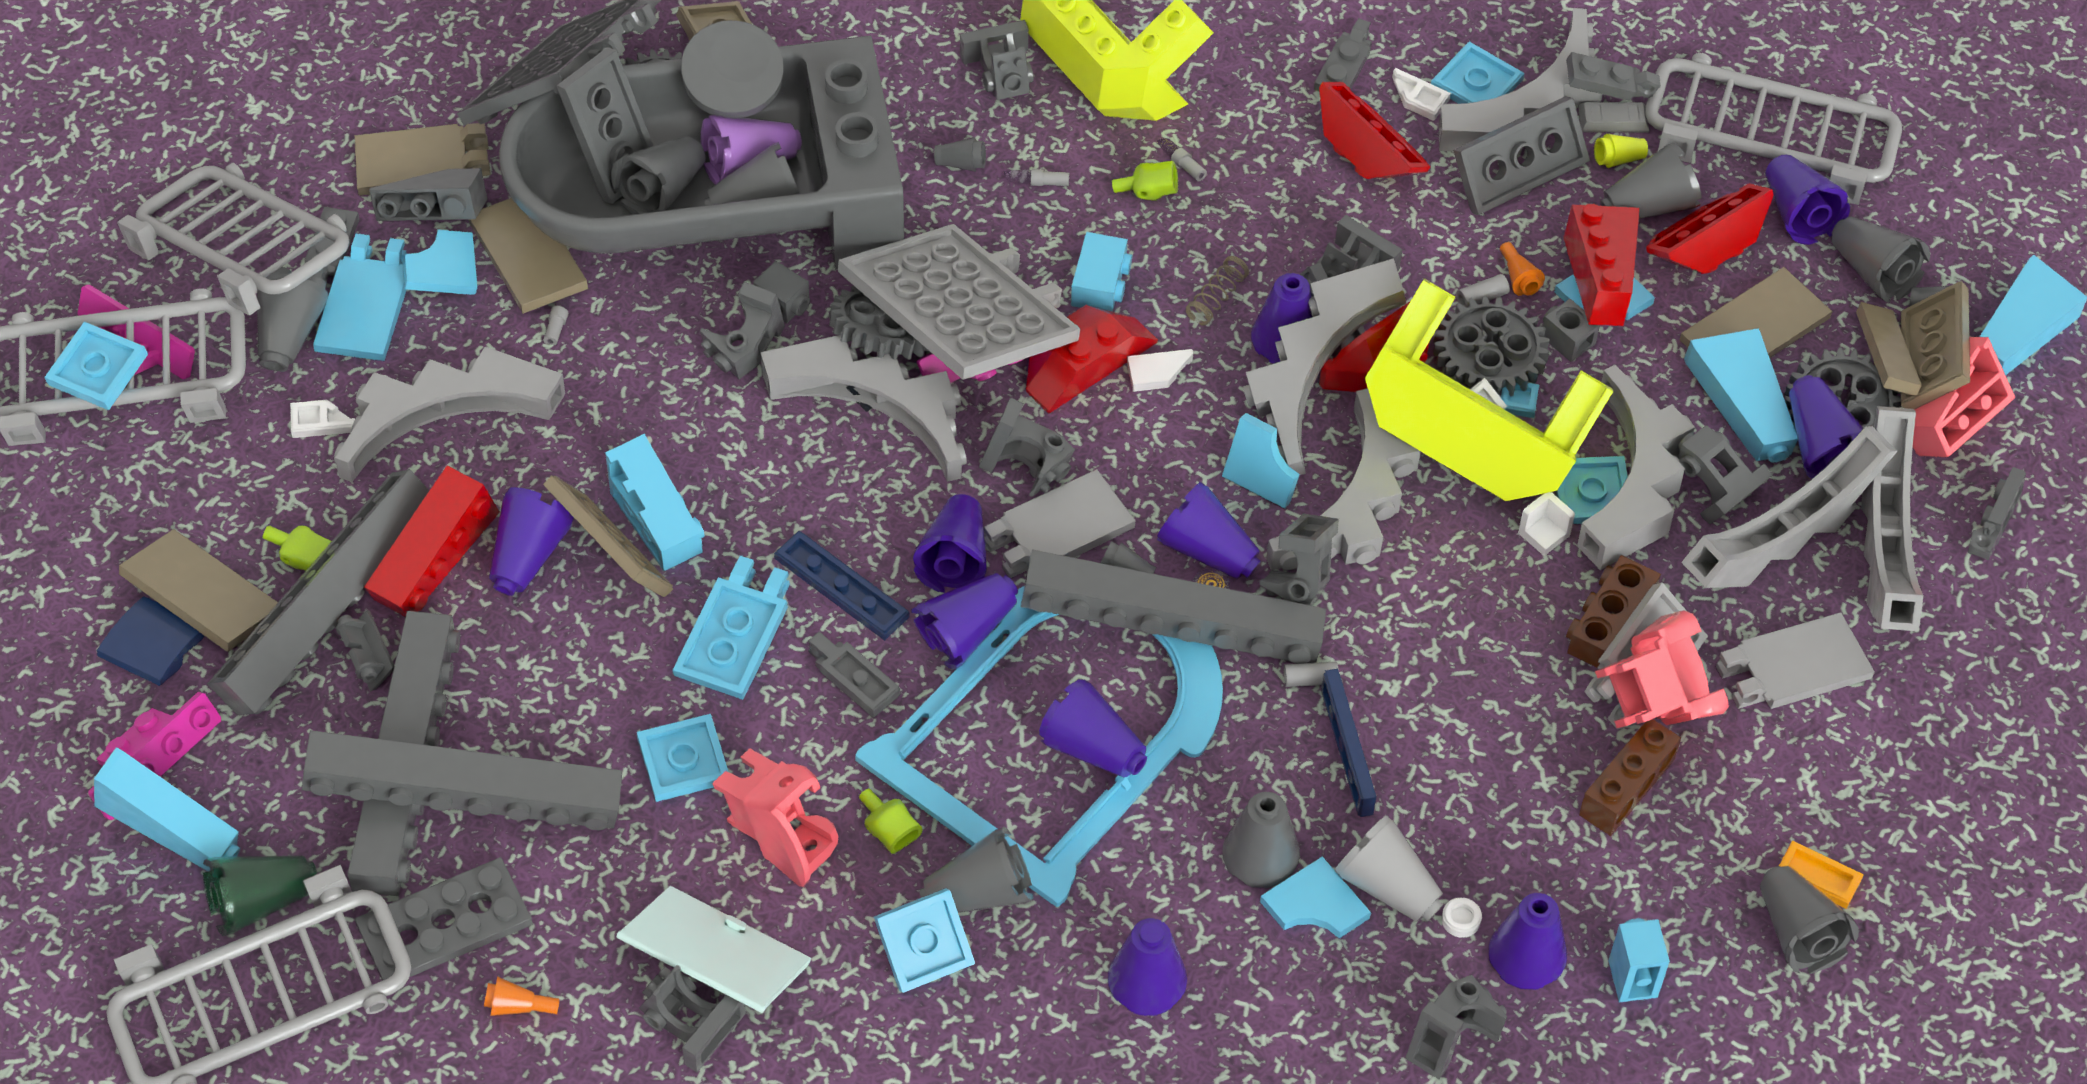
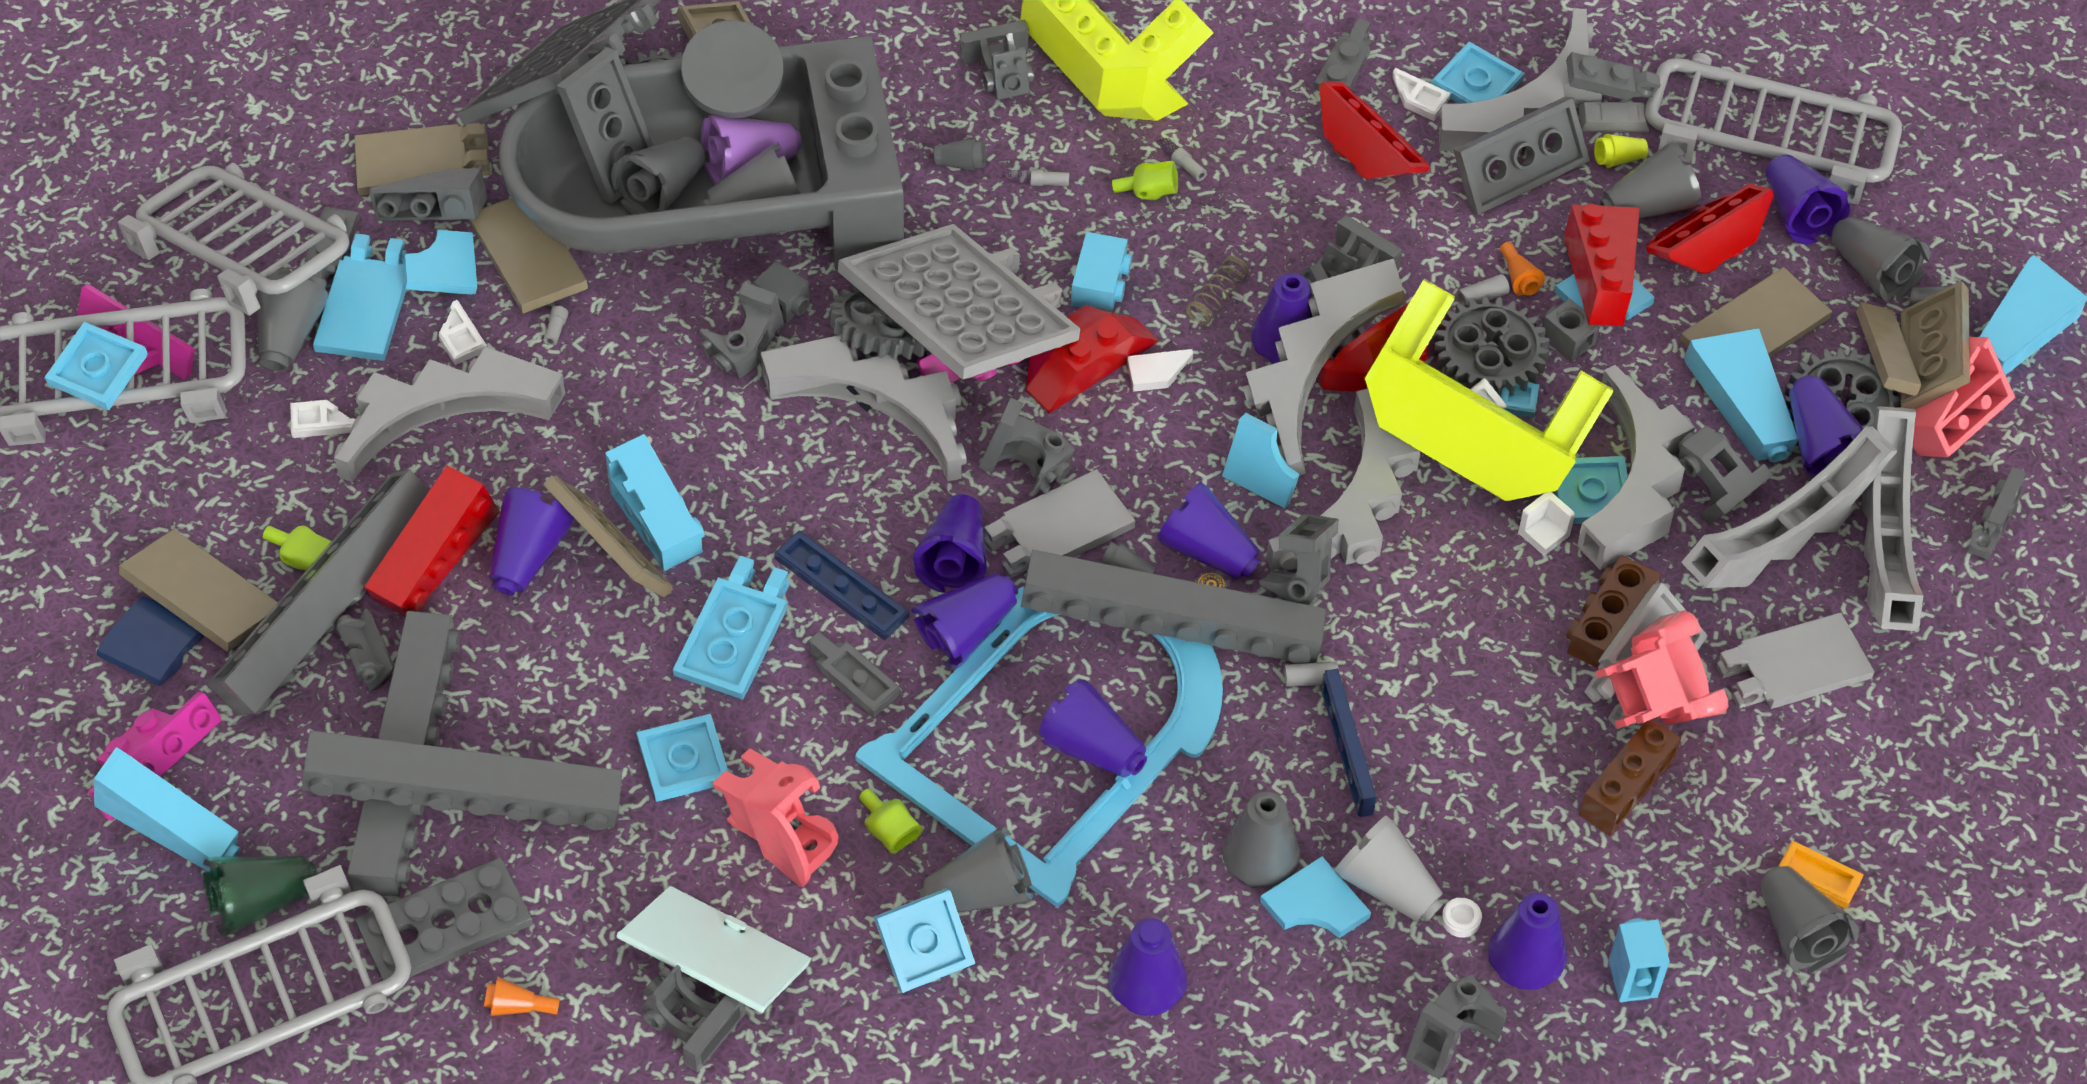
(460, 335): none -> white tile

